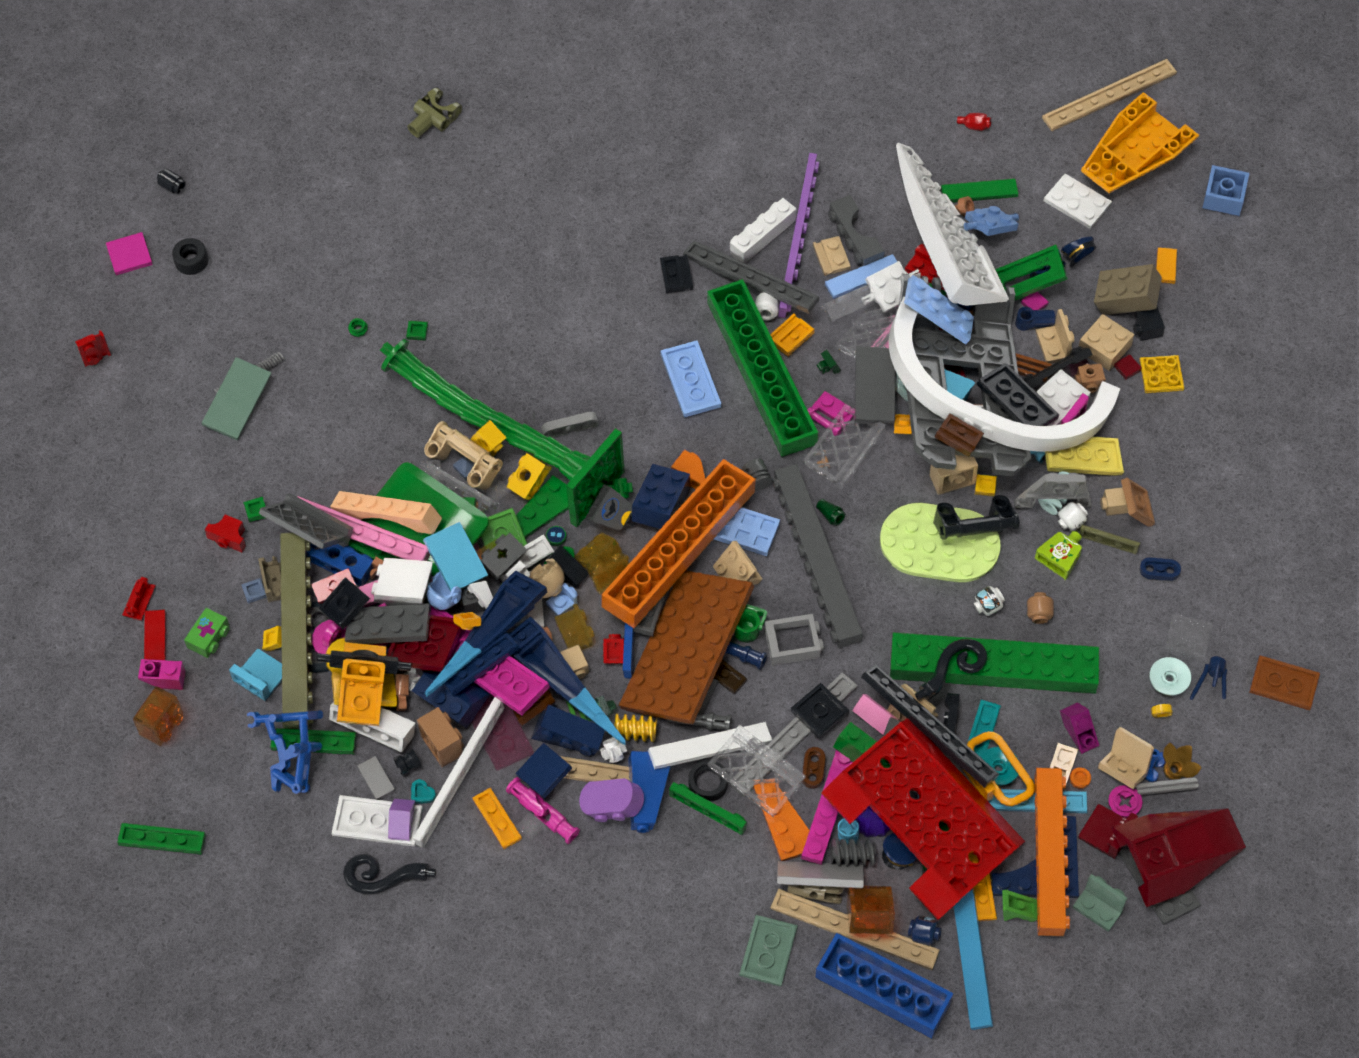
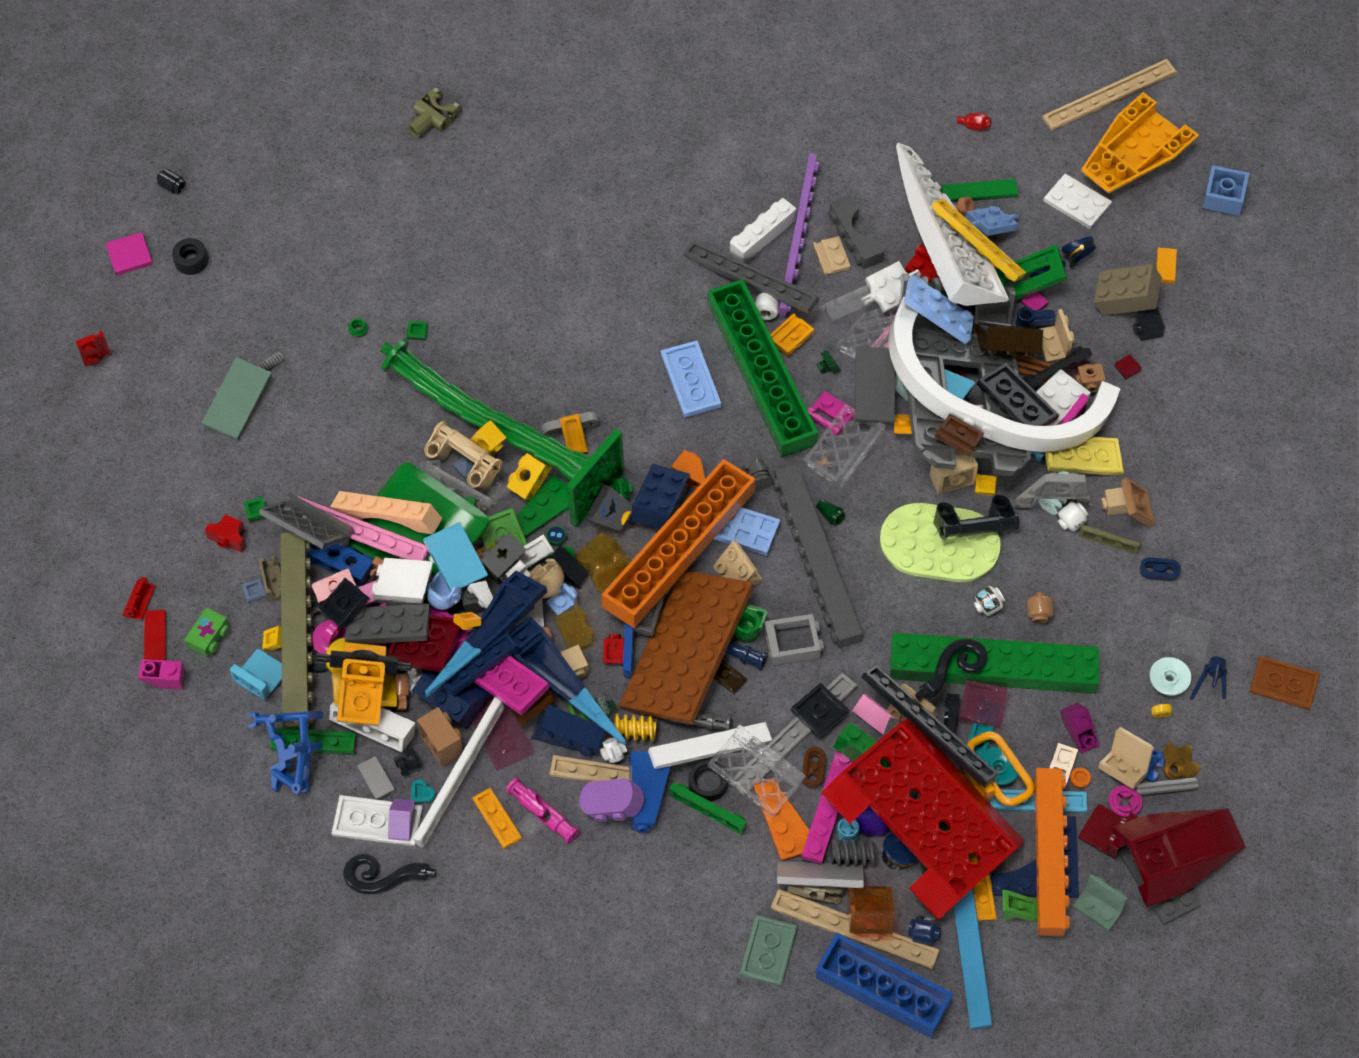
(158, 716): clear orange brick -> none
(161, 838): green plate -> none
(543, 770): dark blue tile -> none
(573, 433): none -> light orange tile
(676, 273): black plate -> none
(856, 278): light blue tile -> none
(978, 239): none -> yellow plate
(983, 704): none -> clear pink tile
(1009, 339): none -> dark brown slope
(1060, 553): lime torso -> none
(1107, 341): tan brick -> none
(1161, 374): yellow tile -> none

